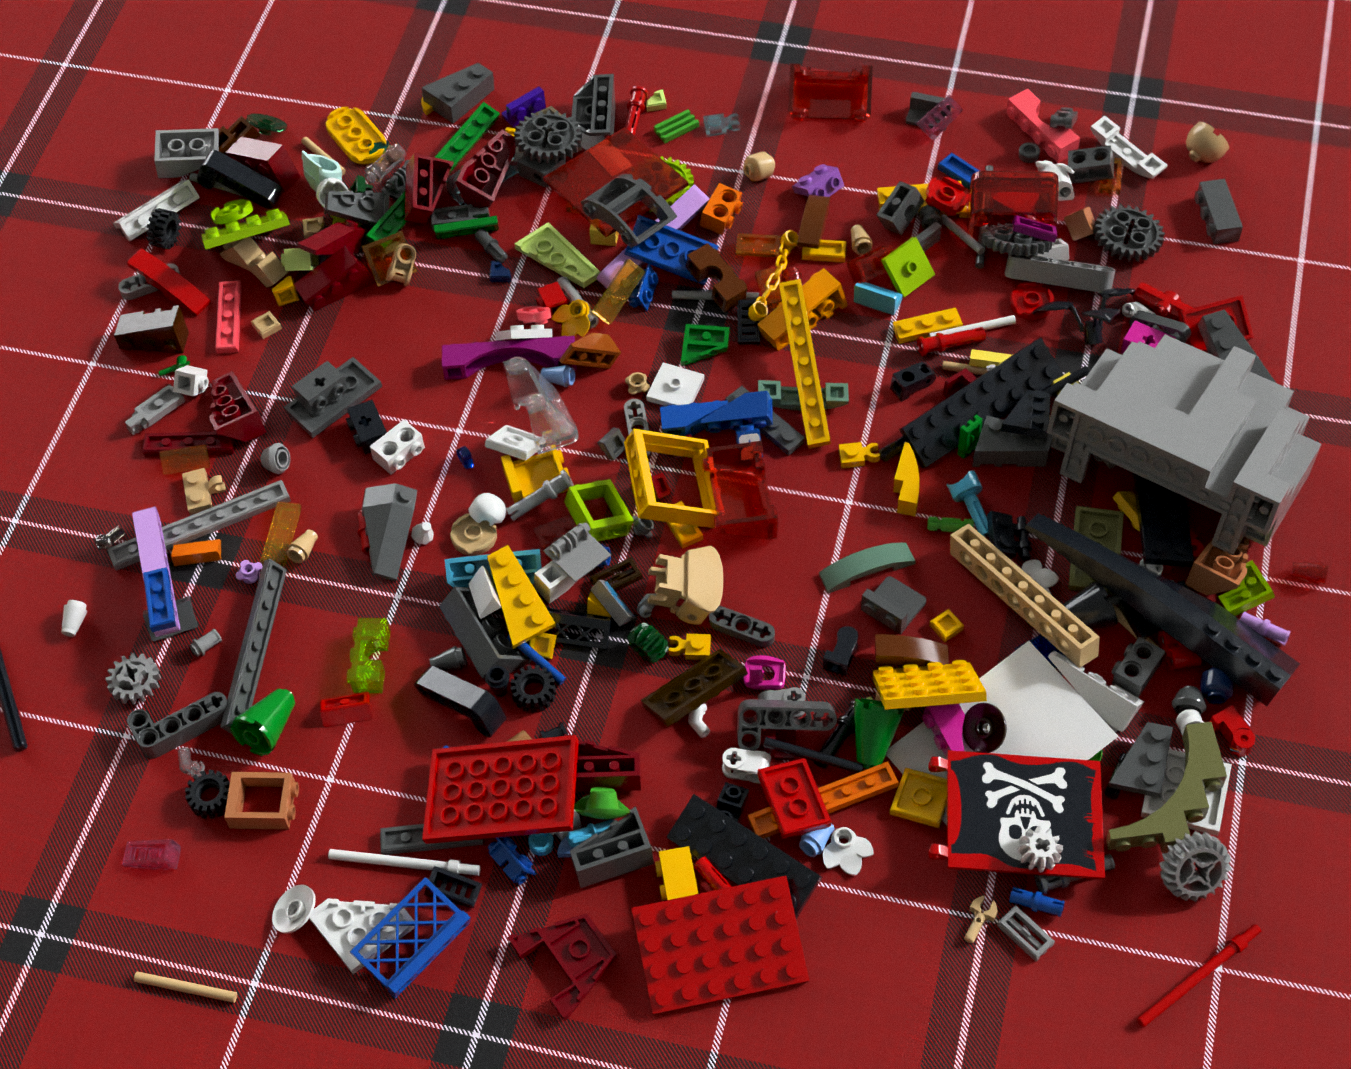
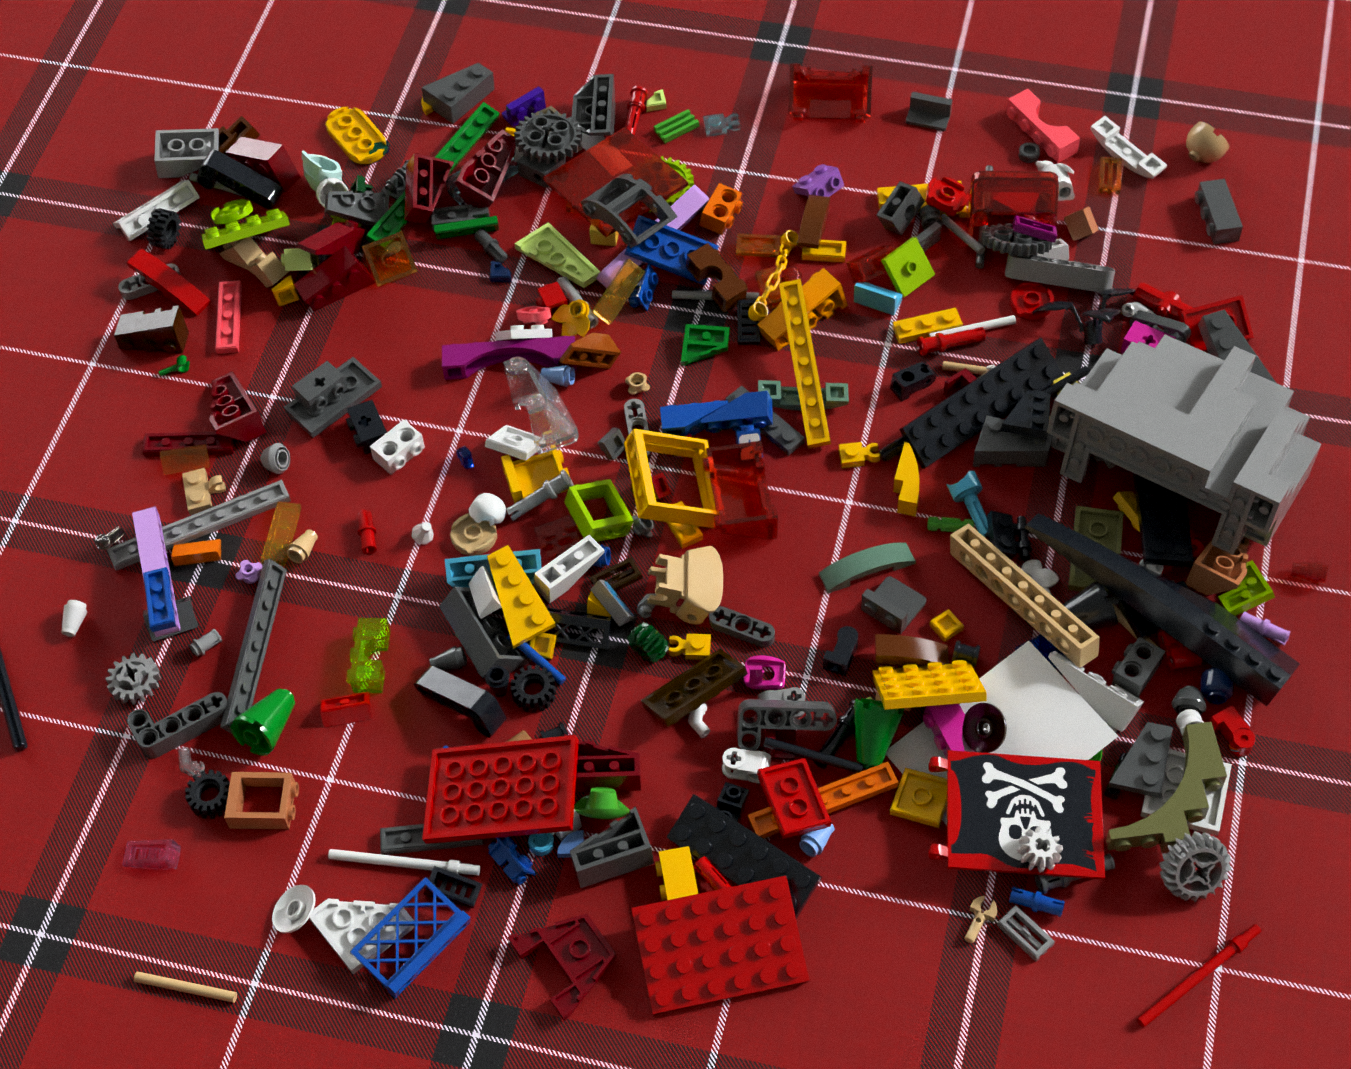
(154, 409): light grey hinge -> none
(190, 380): white brick -> none
(266, 123): clear green dish -> none
(266, 325): tan tile -> none
(312, 226): tan tile -> none
(316, 150): tan bar -> none
(388, 520): dark grey wedge -> none
(391, 157): clear piece -> none
(401, 266): tan piece -> none
(577, 552): light grey hinge -> none
(578, 836): medium azure axle -> none
(674, 386): white plate -> none
(759, 166): tan head -> none
(846, 855): white plate -> none
(860, 240): tan cone -> none
(935, 112): clear pink slope -> none
(957, 169): blue tile -> none
(966, 653): none -> black bush
(969, 436): green tile -> none
(985, 358): light yellow tile -> none
(1064, 117): dark grey plate -> none
(1091, 164): dark grey brick -> none
(1144, 239): dark grey gear -> none

